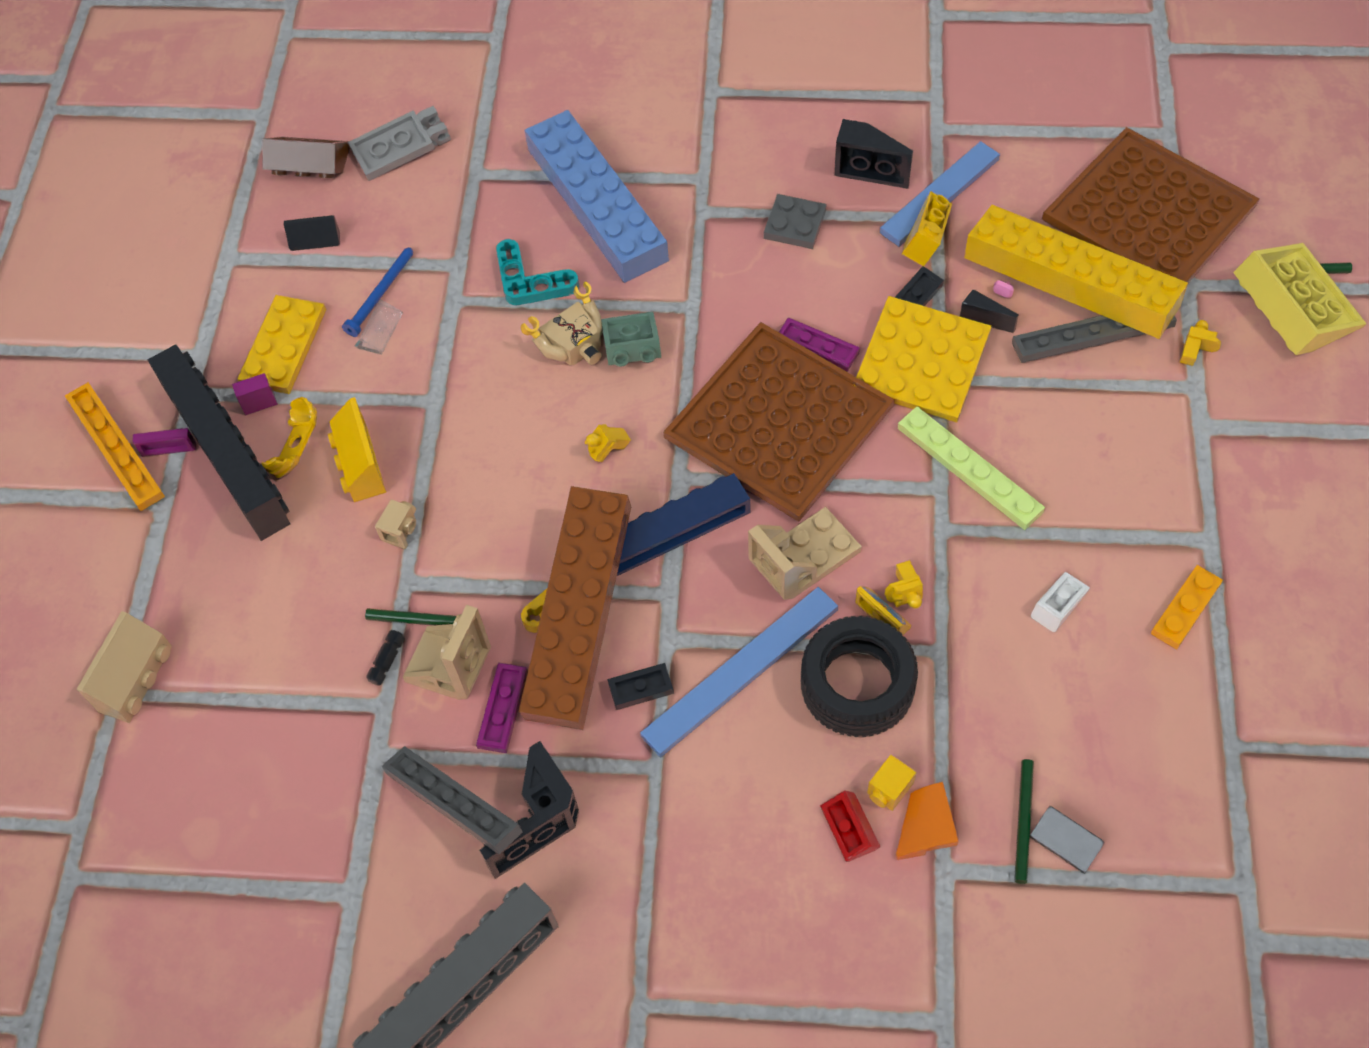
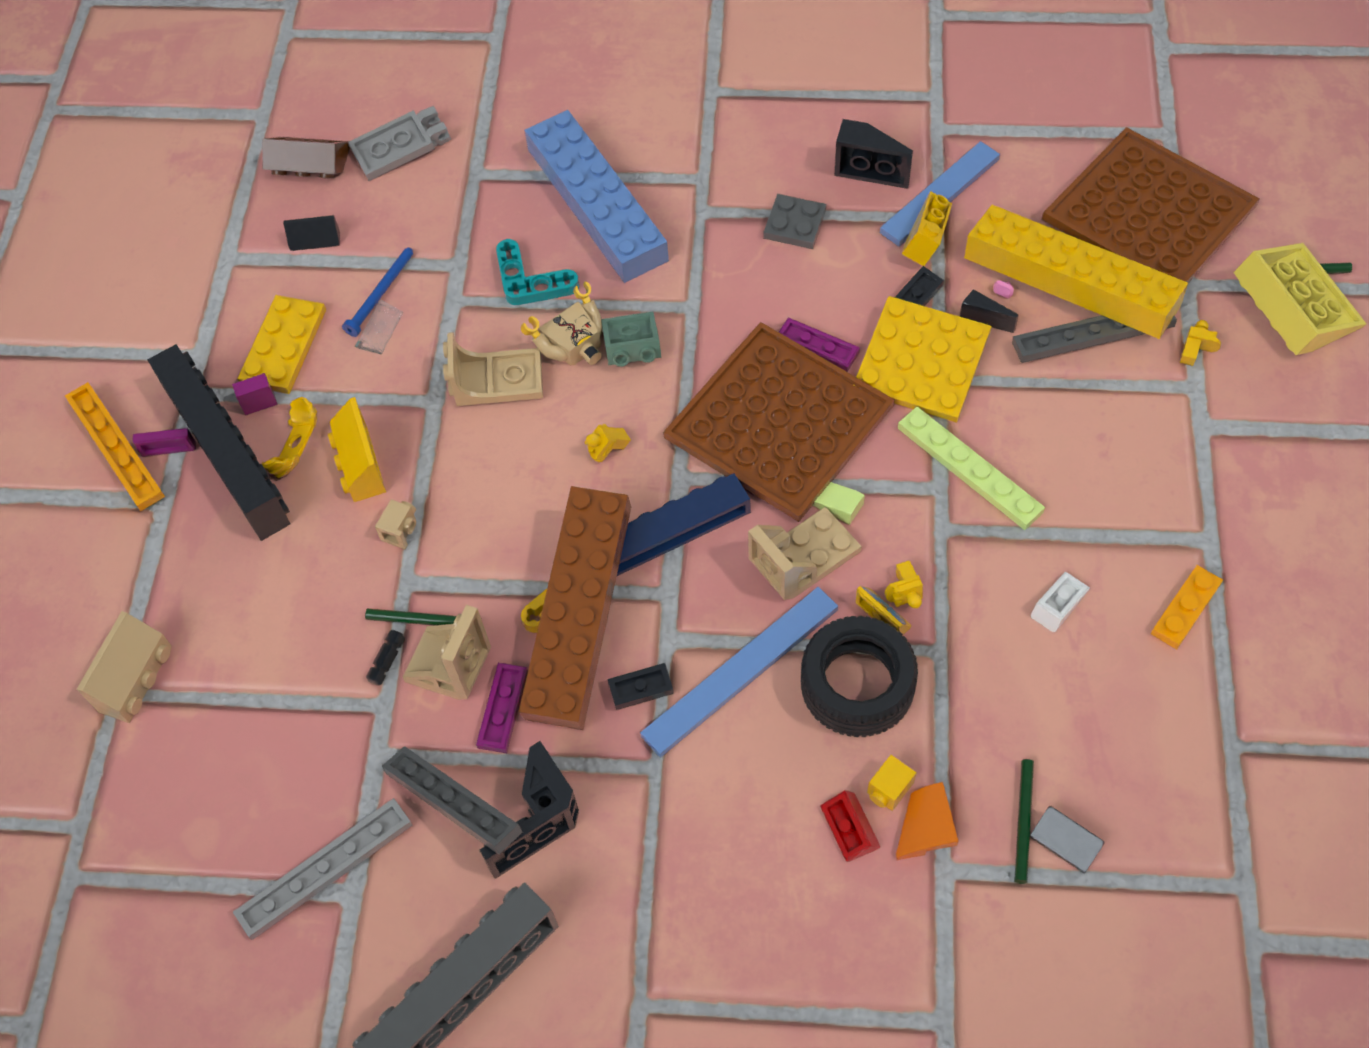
(322, 869): none -> light grey plate
(492, 375): none -> tan bracket
(841, 502): none -> yellowish green slope

